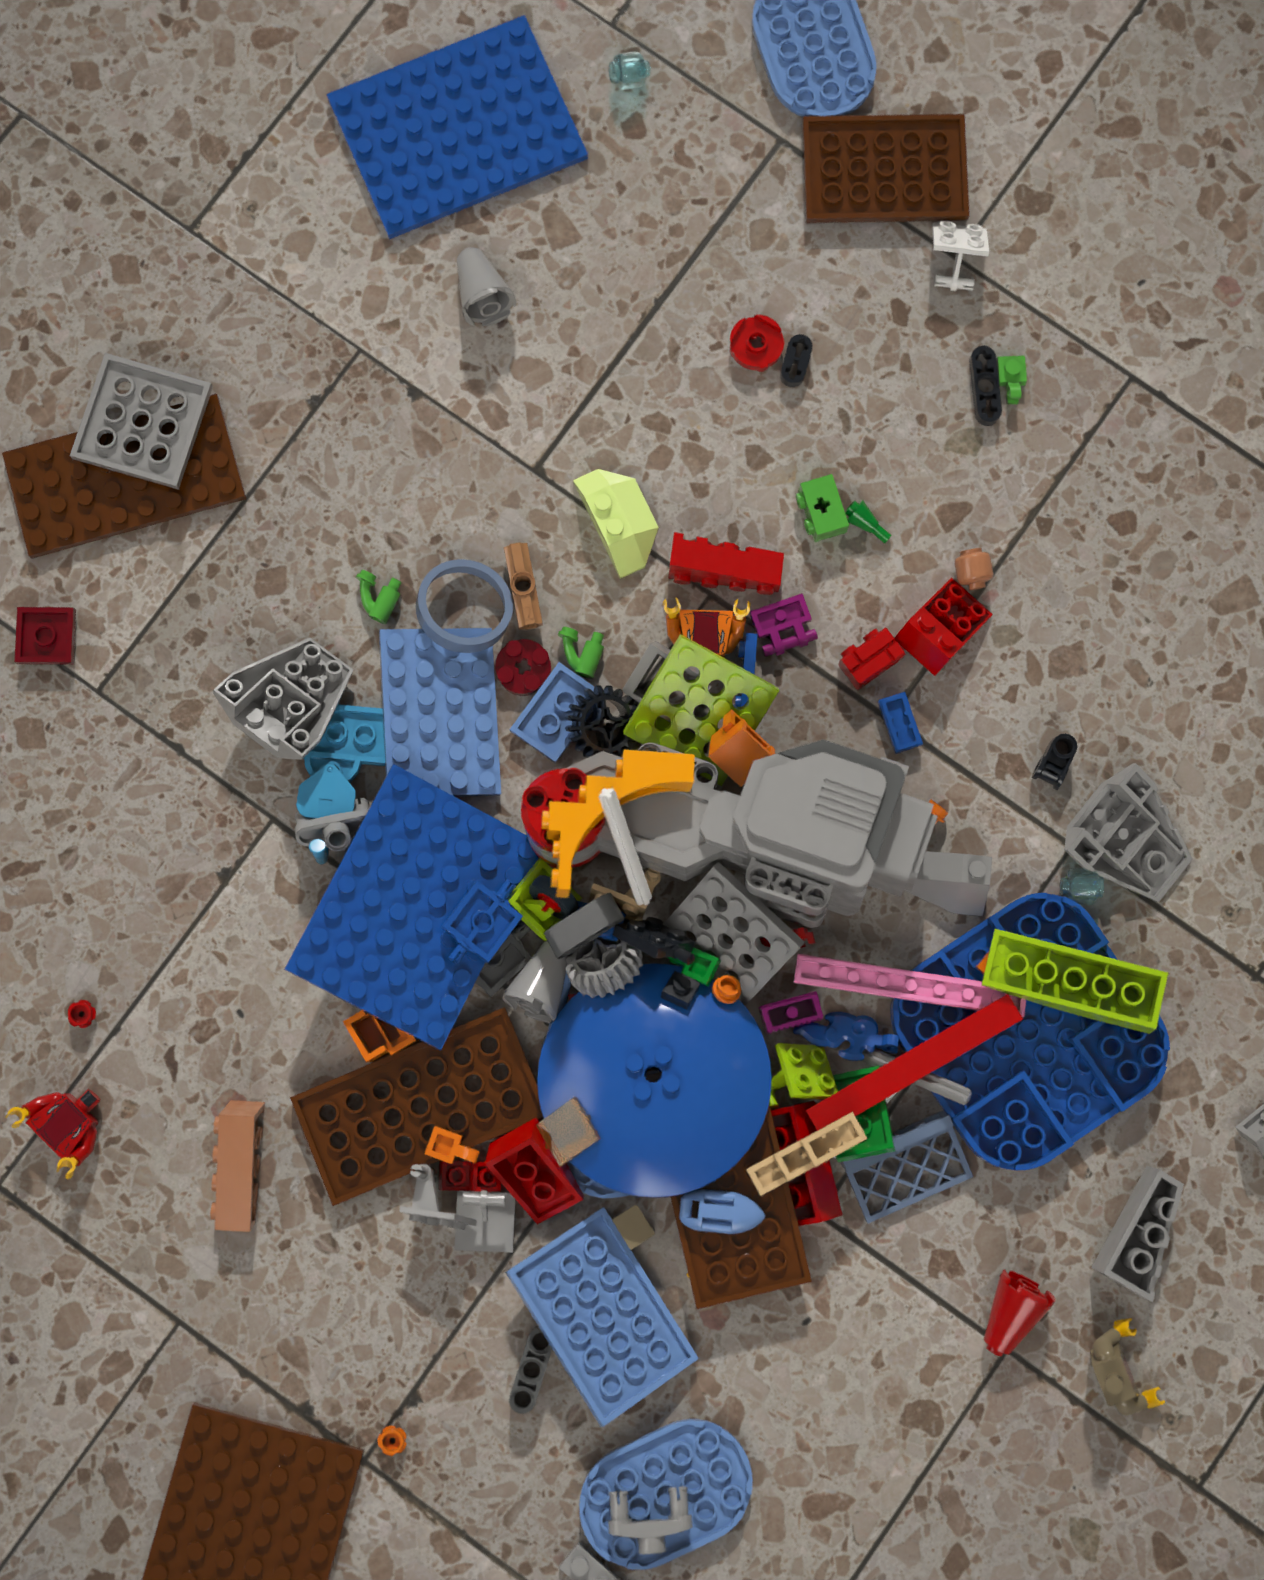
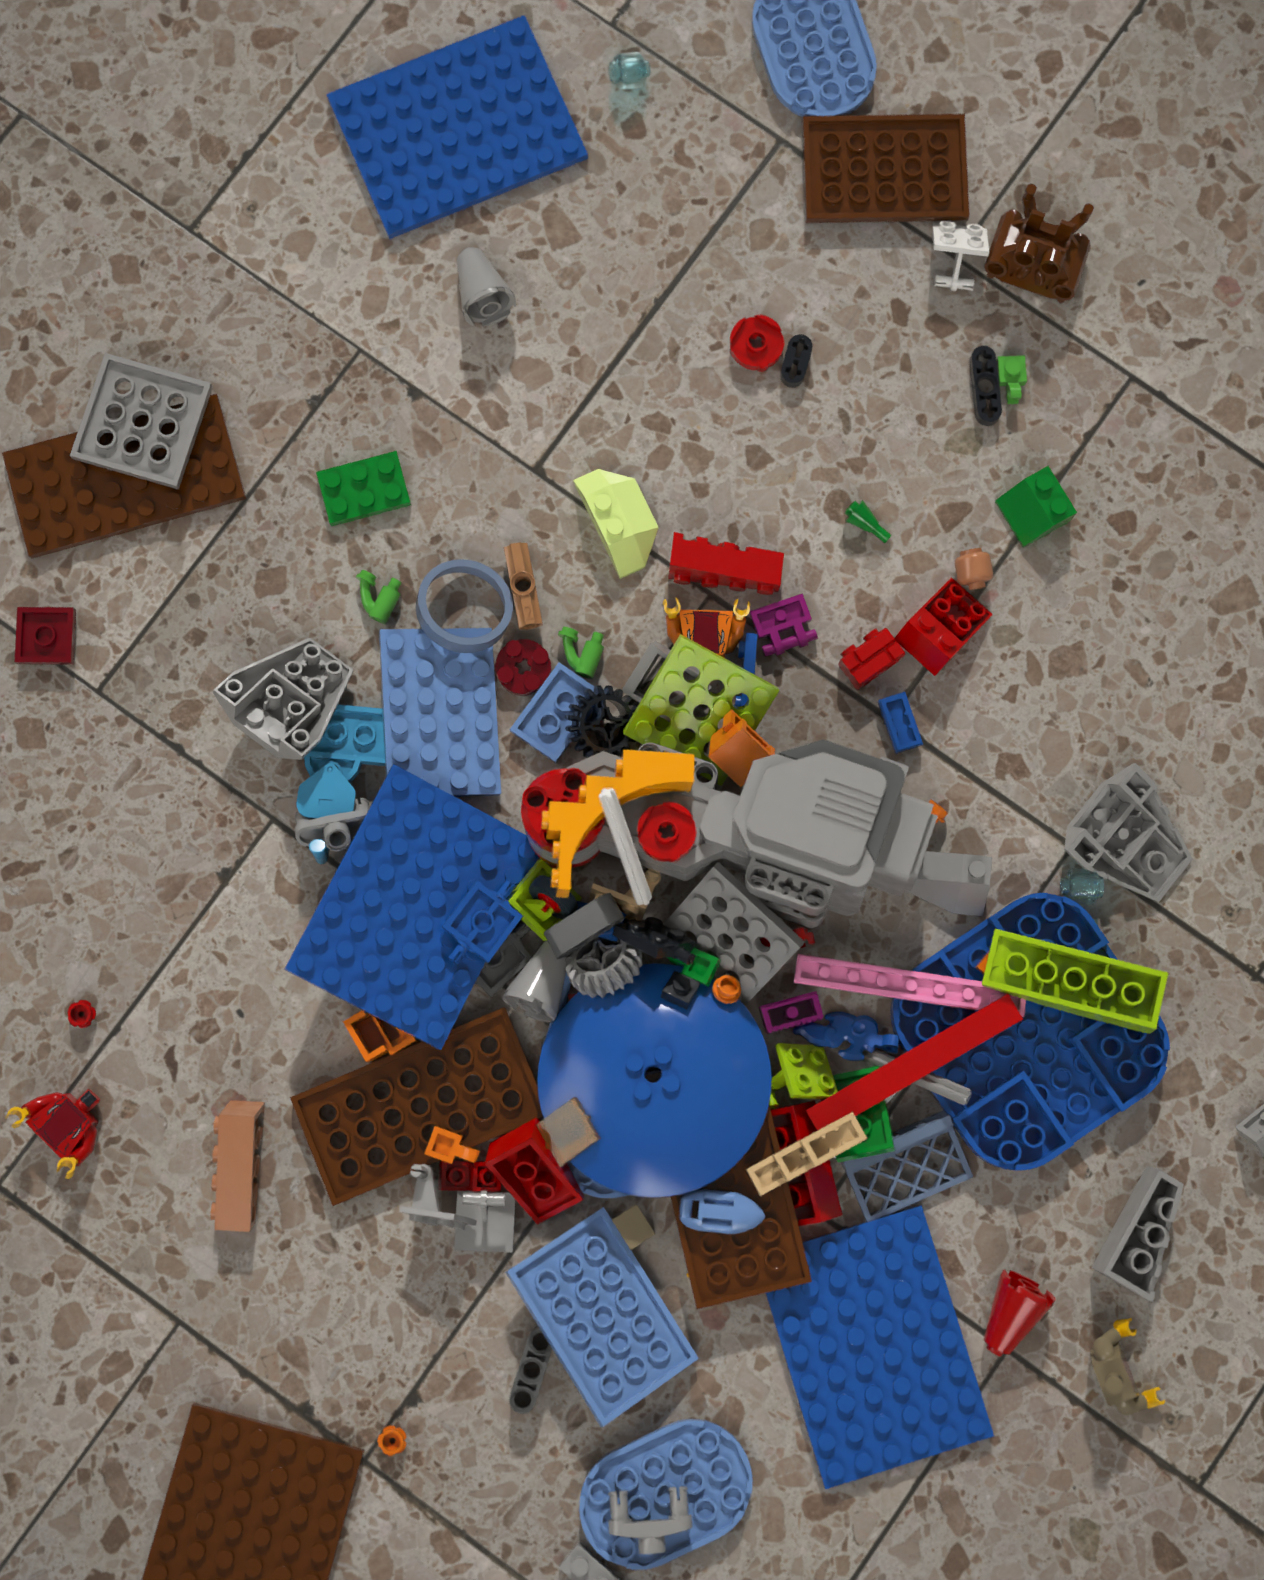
(363, 488): none -> green plate
(651, 838): none -> red plate
(822, 492): bright green brick -> none
(878, 1350): none -> blue plate
(1036, 506): none -> green slope
(1037, 253): none -> reddish brown piece
(1053, 765): black piece -> none

